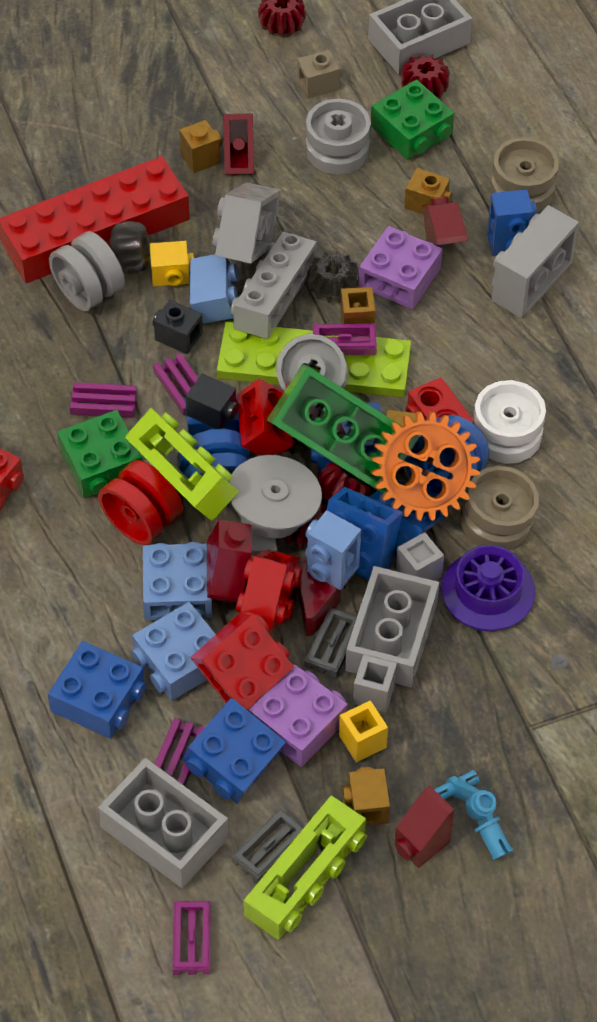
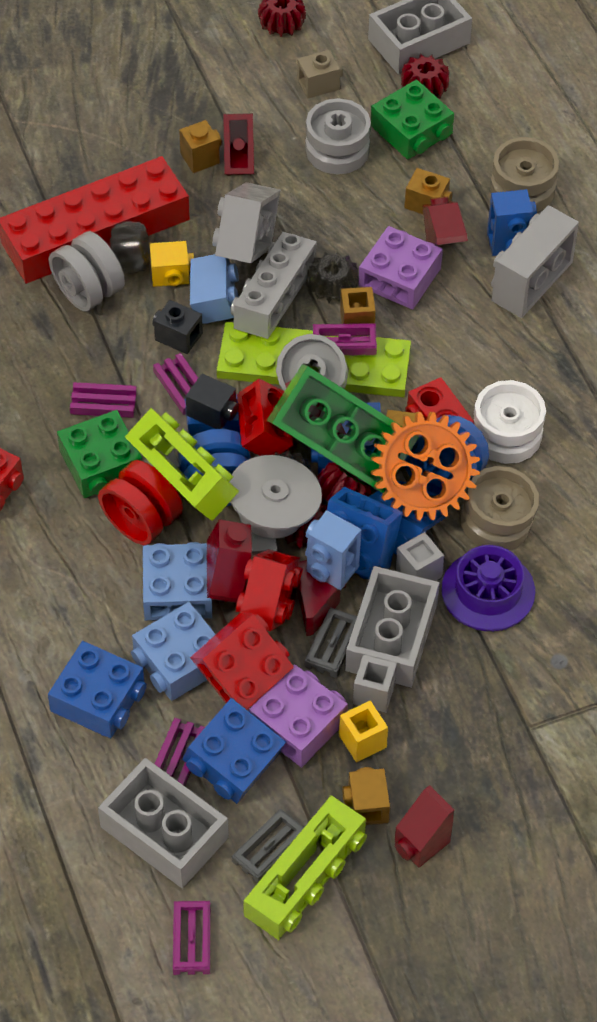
(480, 807): dark azure pin -> none

